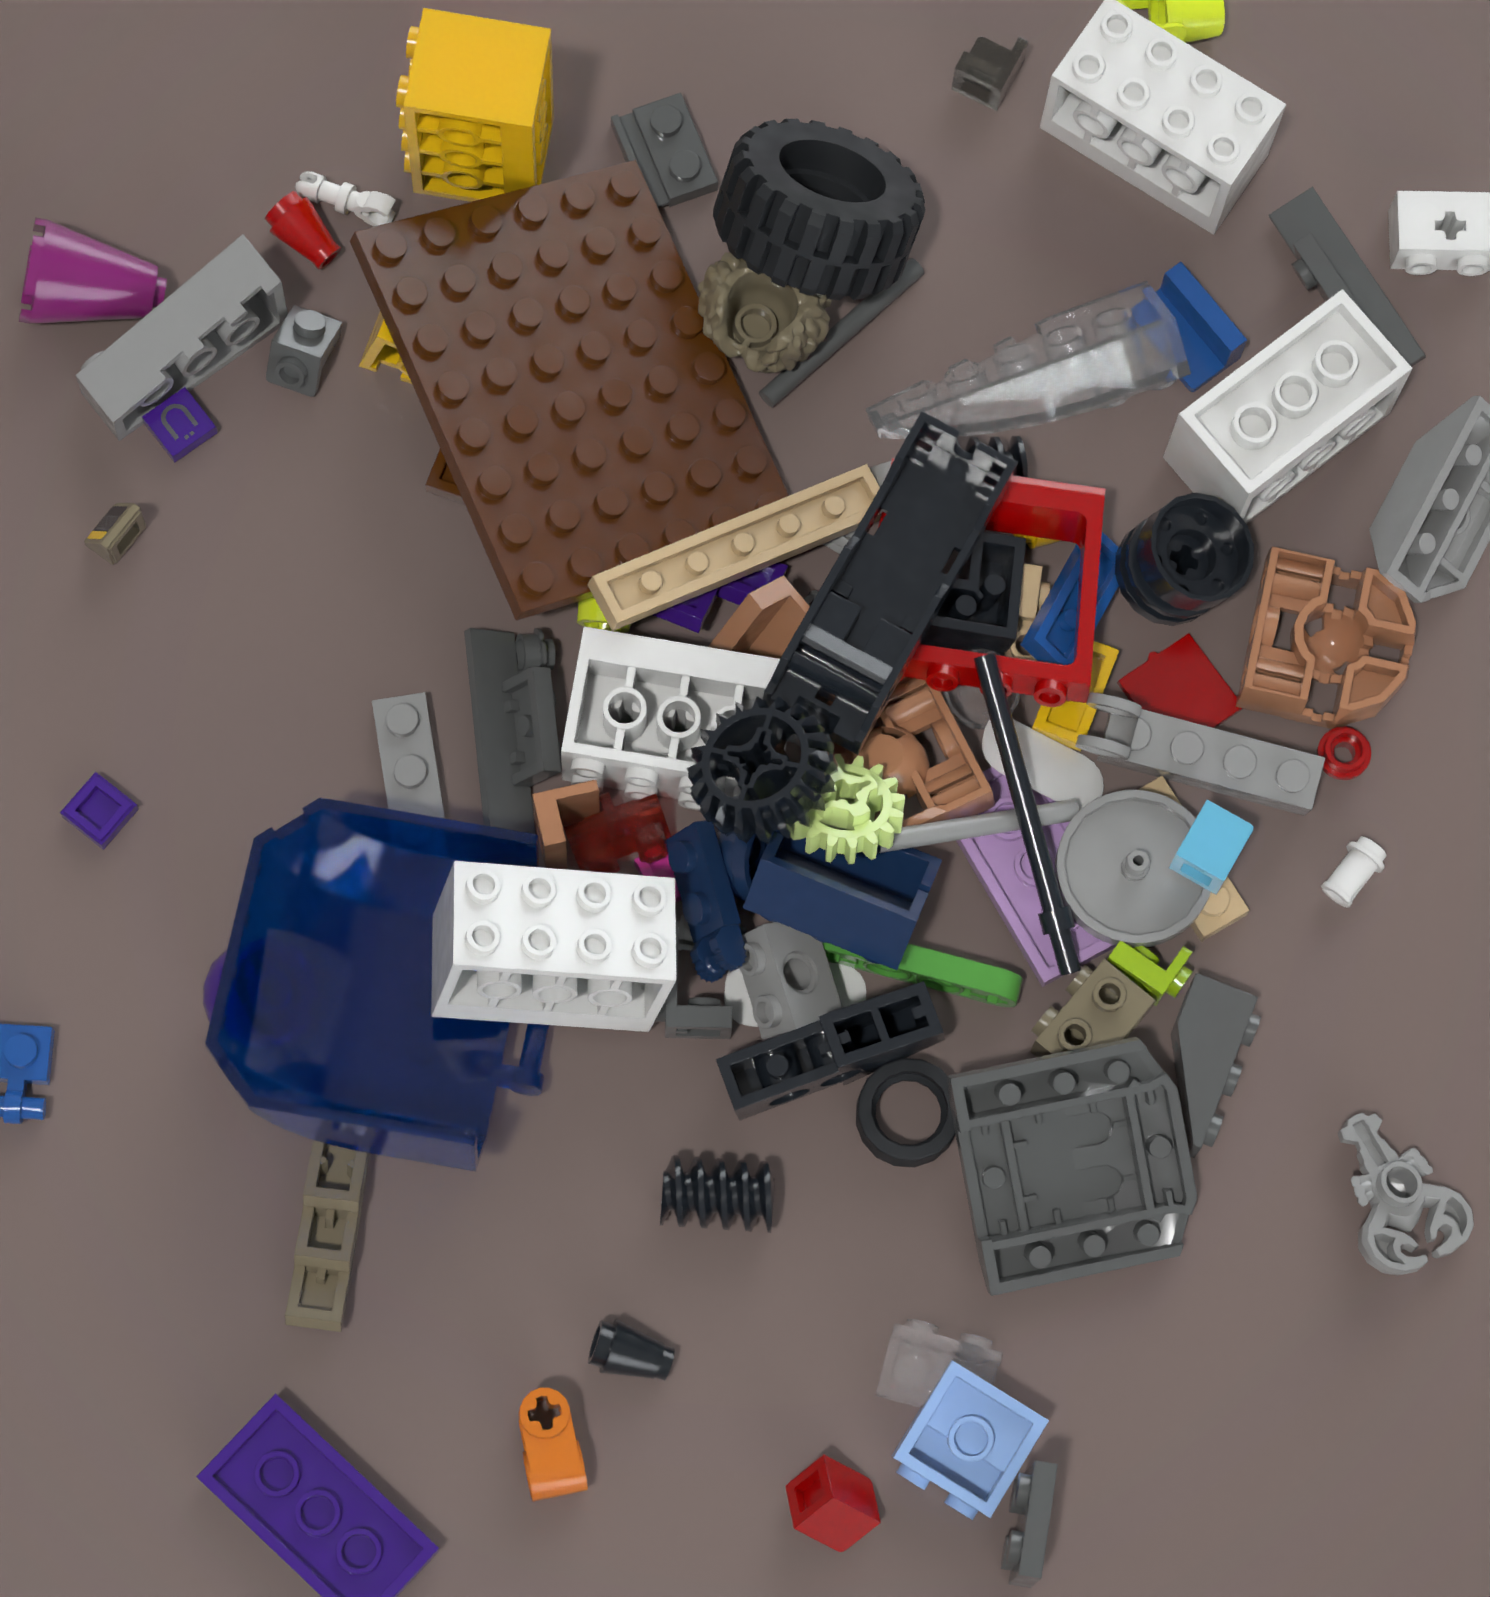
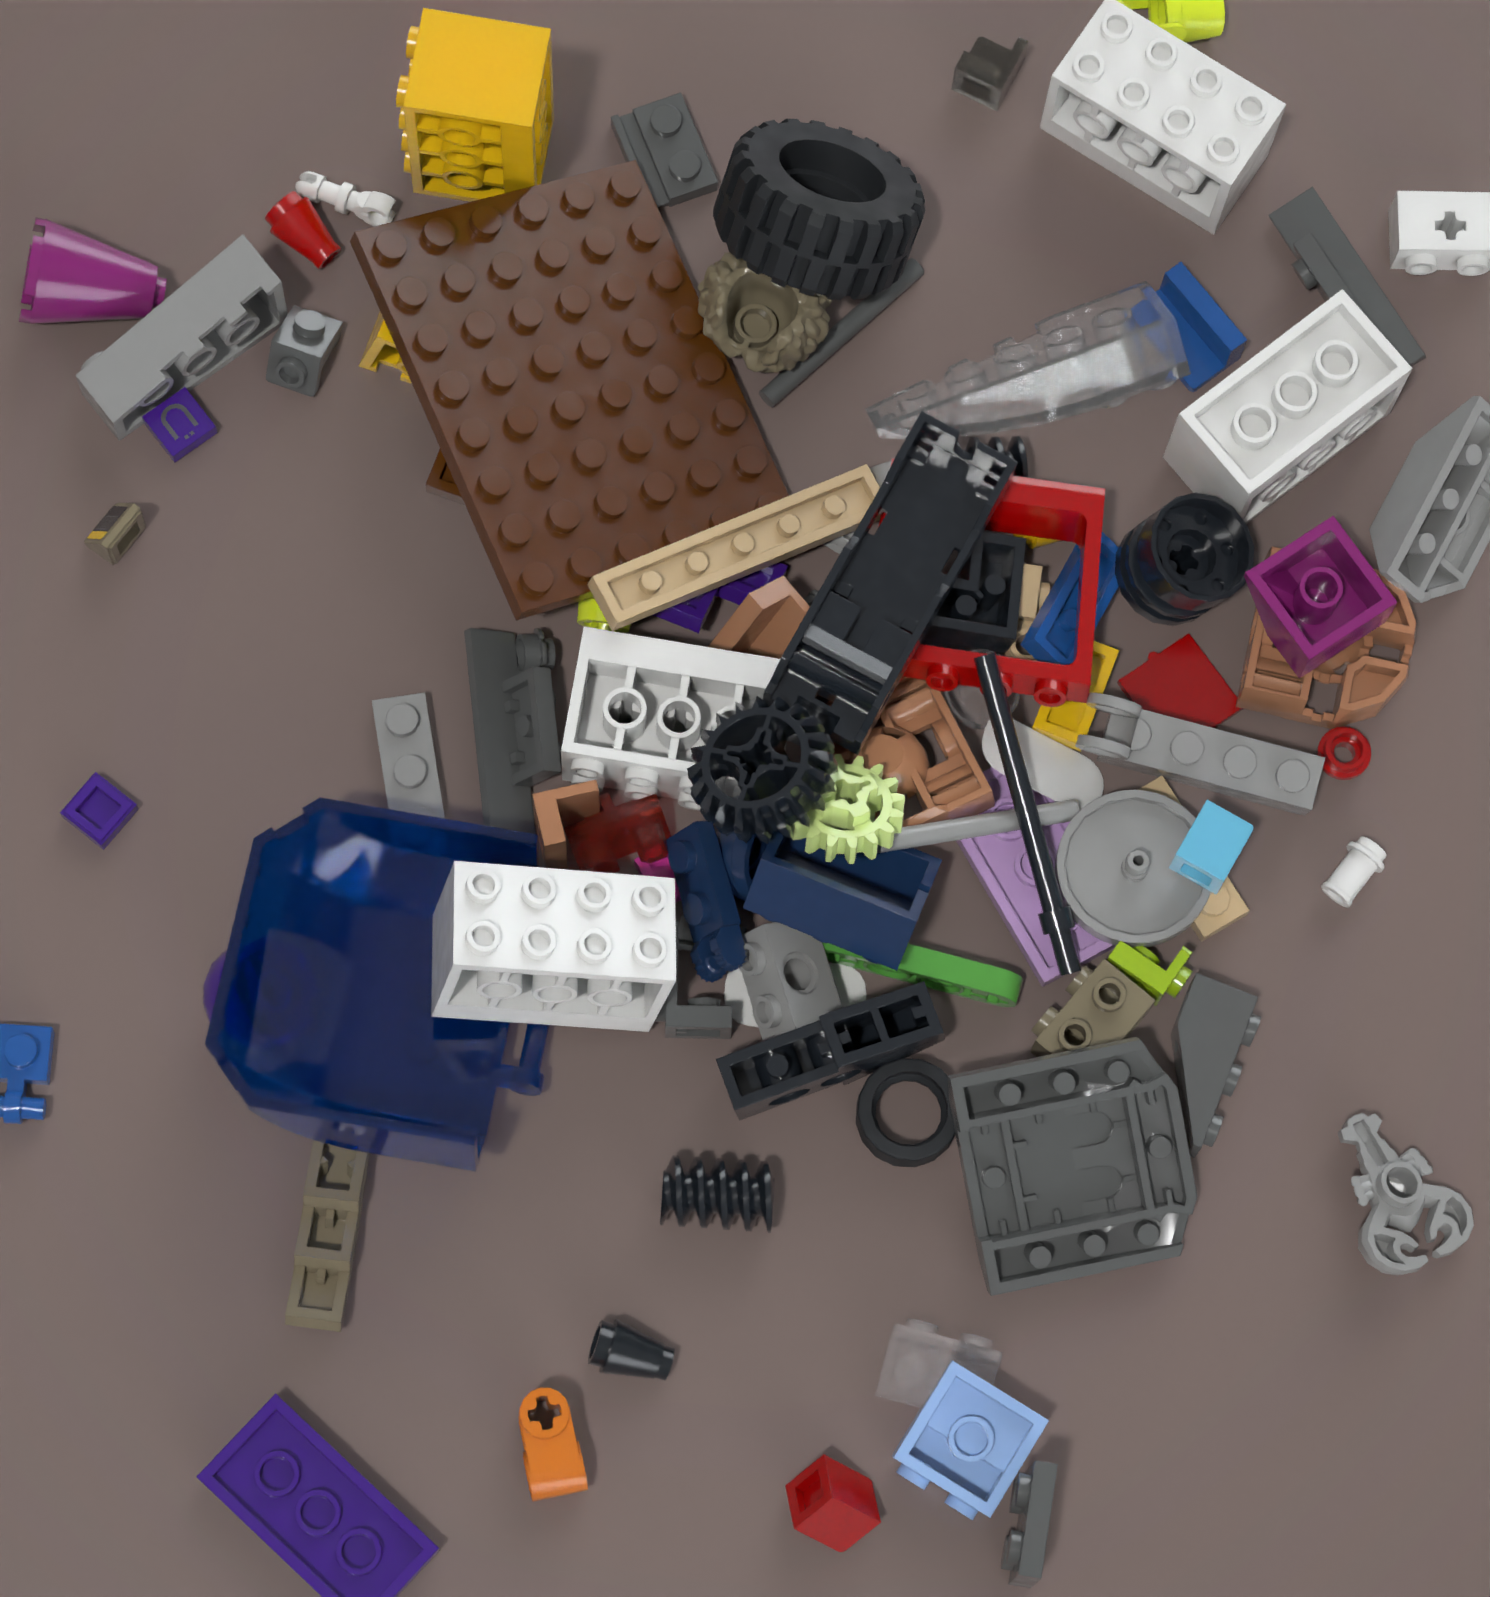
(1318, 596): none -> magenta slope

